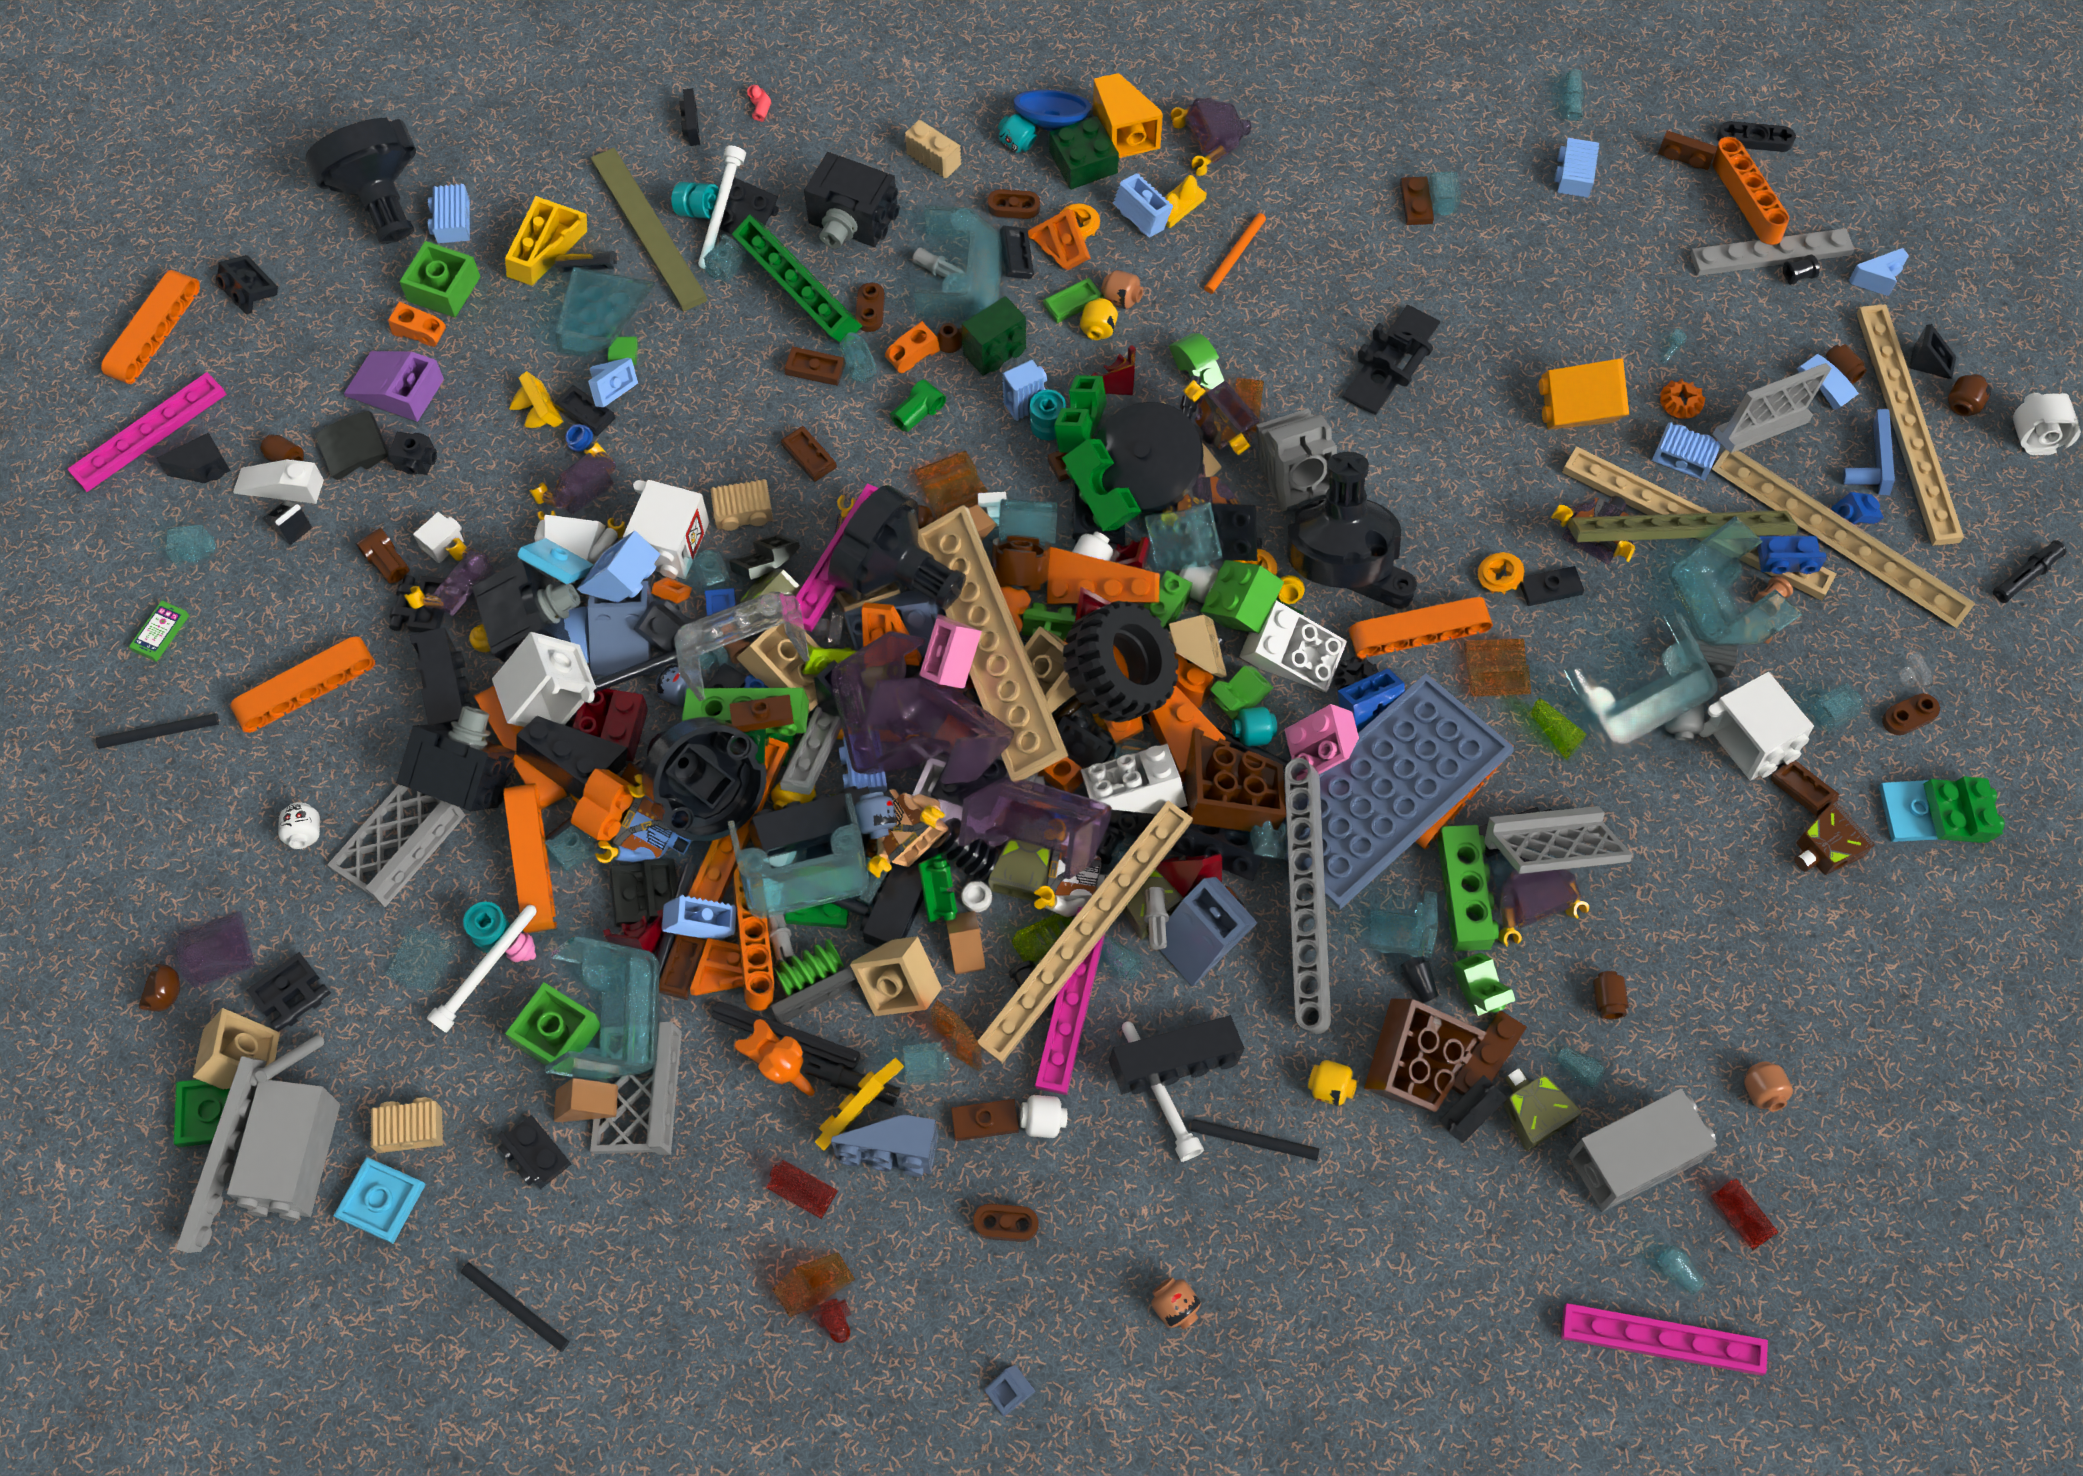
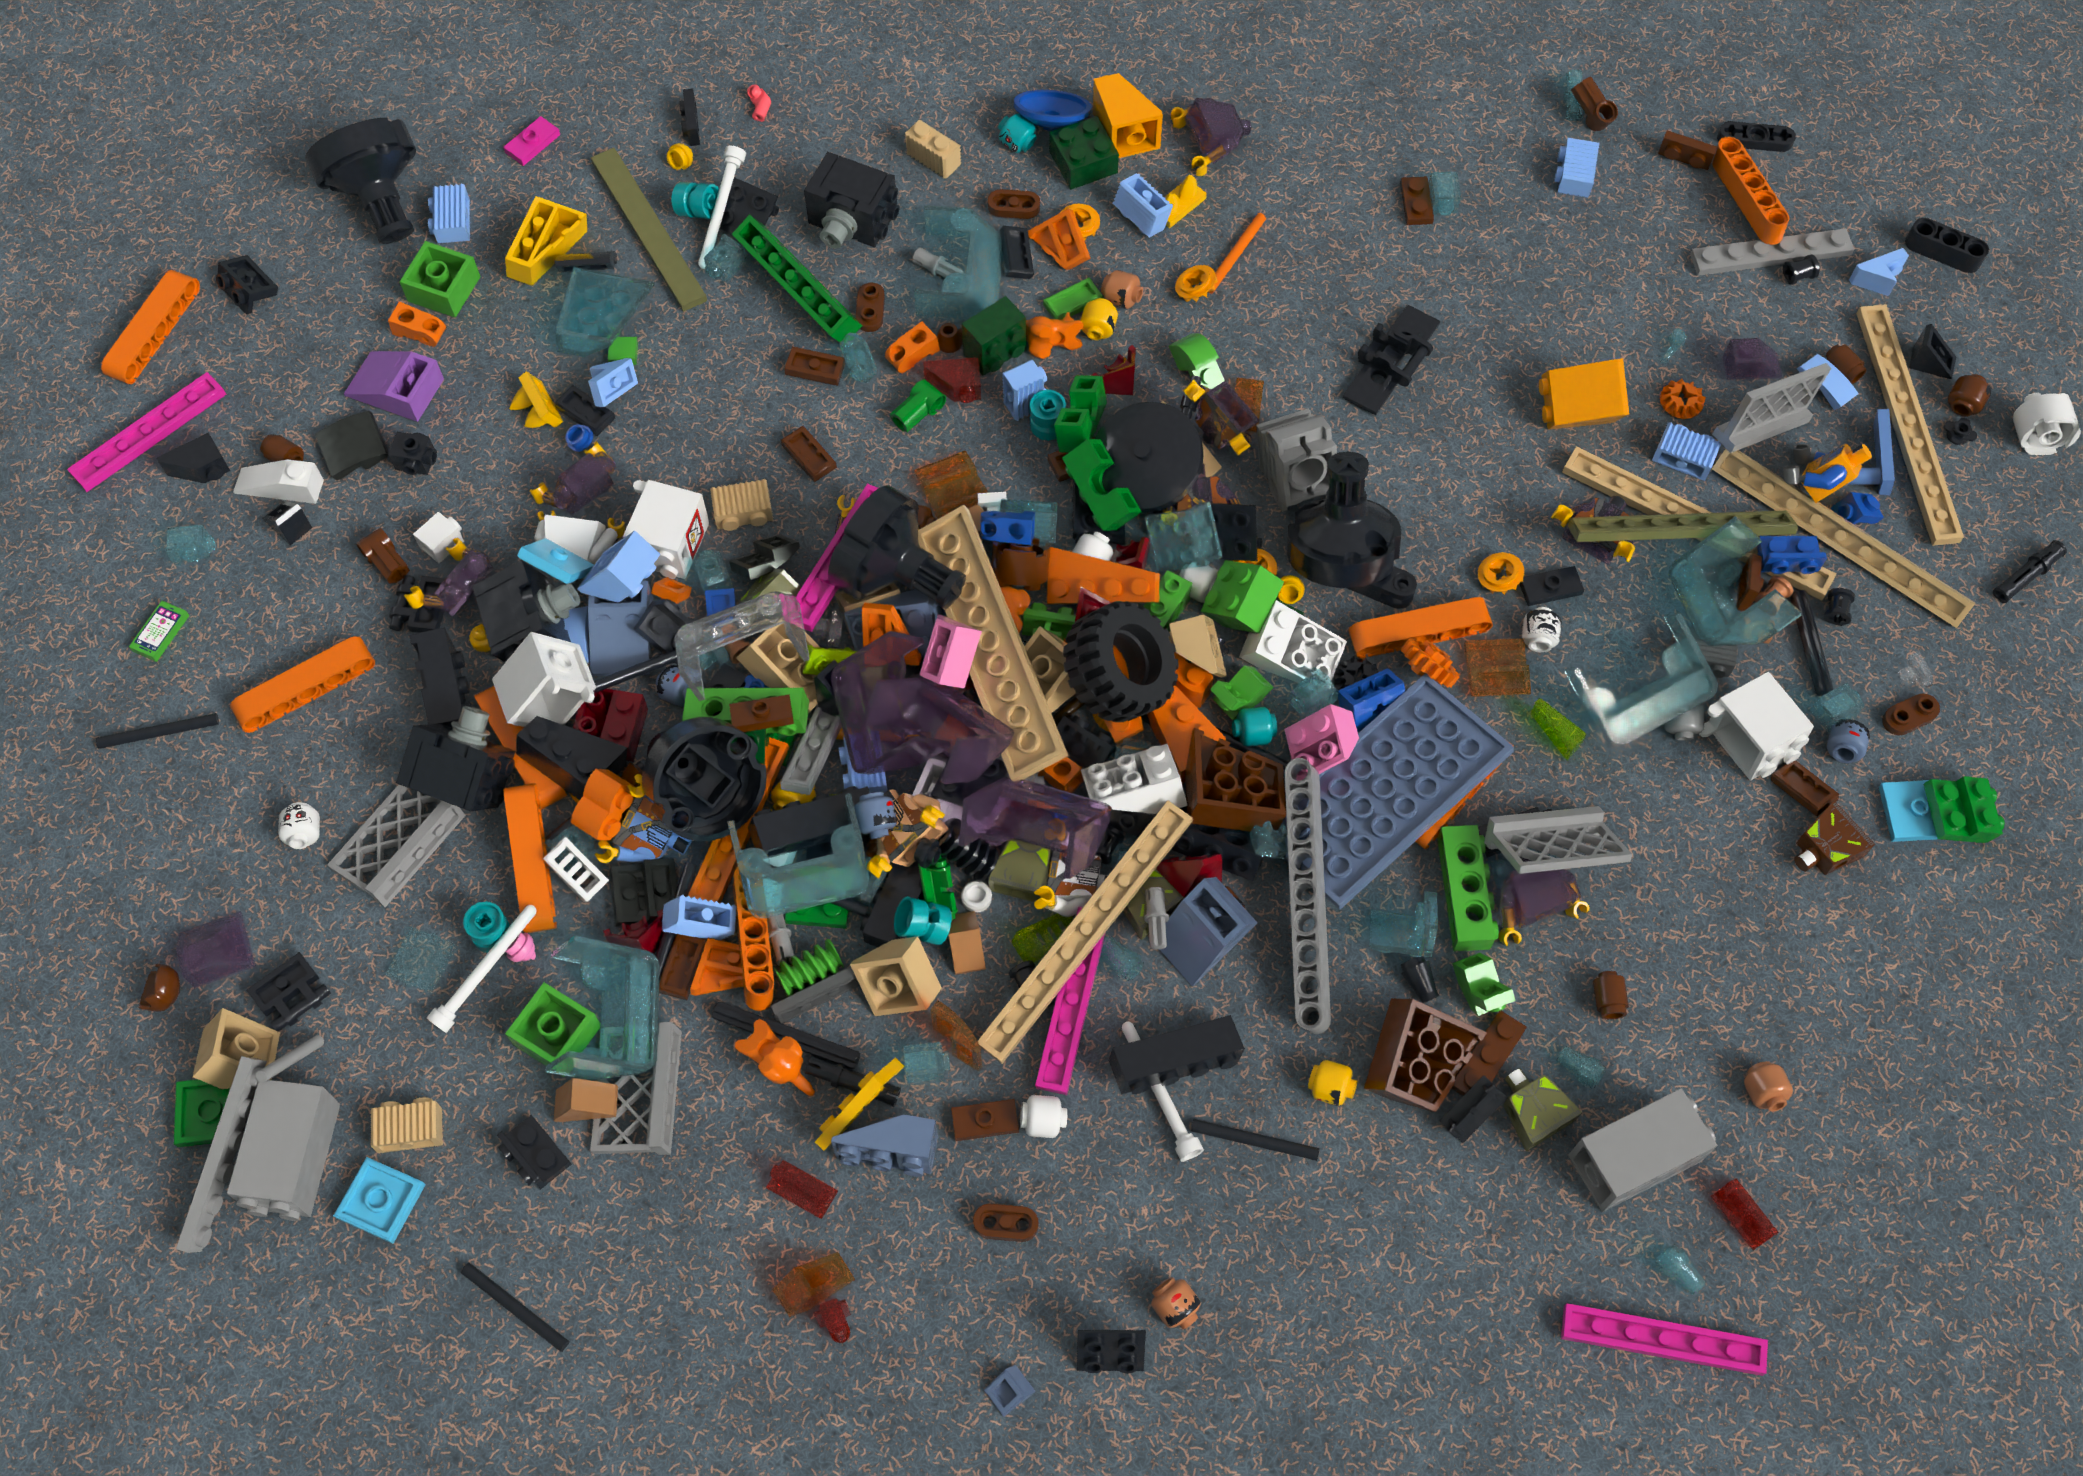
(531, 140): none -> dark pink plate
(593, 887): none -> white slope
(679, 156): none -> yellow plate
(922, 919): none -> teal wheel
(927, 852): none -> black plate
(955, 378): none -> clear red slope
(1008, 527): none -> blue leg
(1046, 333): none -> orange animal
(1111, 1350): none -> black hinge
(1193, 276): none -> light orange gear
(1313, 693): none -> clear light blue brick
(1430, 660): none -> orange gear
(1541, 629): none -> white head
(1593, 103): none -> reddish brown piece
(1749, 582): none -> reddish brown plate
(1750, 360): none -> clear purple slope
(1812, 644): none -> black axle
(1826, 471): none -> torso
(1835, 601): none -> black bush
(1848, 741): none -> sand blue head
(1946, 245): none -> black beam
(1955, 435): none -> black plate

